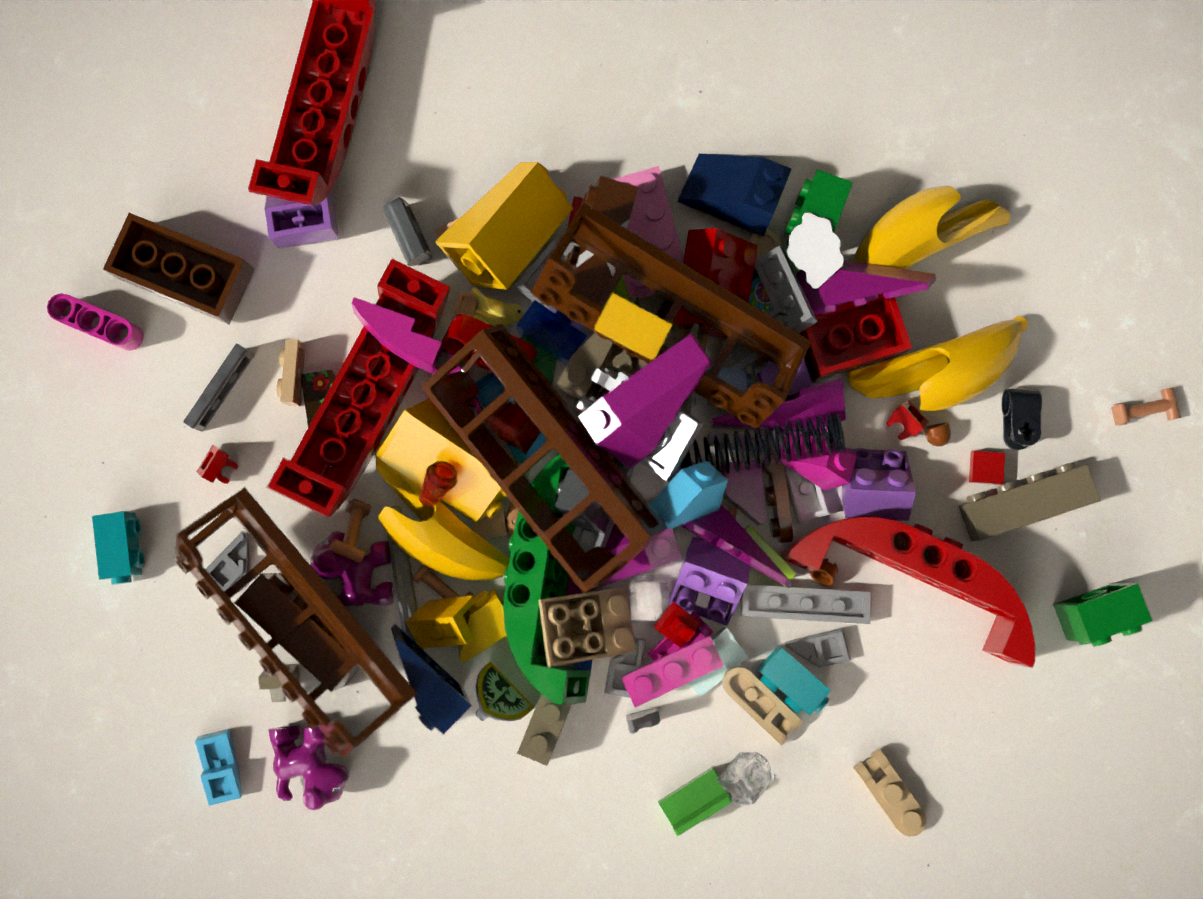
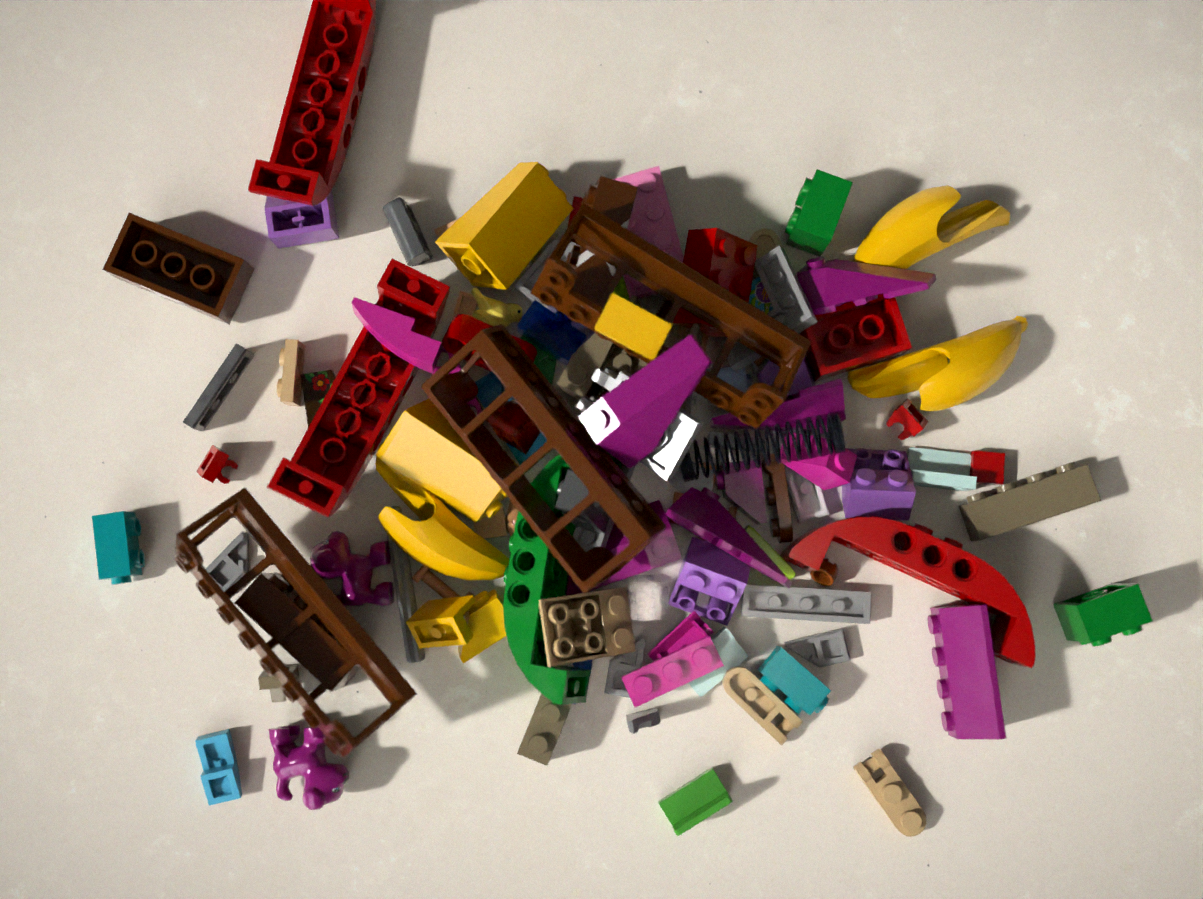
(84, 313): dark pink beam -> none
(357, 510): nougat piece -> none
(437, 482): clear red cone -> none
(439, 695): dark blue slope -> none
(499, 697): shield -> none
(677, 625): red tile -> none
(690, 495): medium azure slope -> none
(736, 189): dark blue slope -> none
(747, 777): clear brick -> none
(815, 249): white sticker -> none
(938, 434): dark orange hinge -> none
(941, 469): none -> light aqua panel
(966, 672): none -> magenta slope
(1021, 411): black piece -> none
(1167, 404): nougat piece -> none

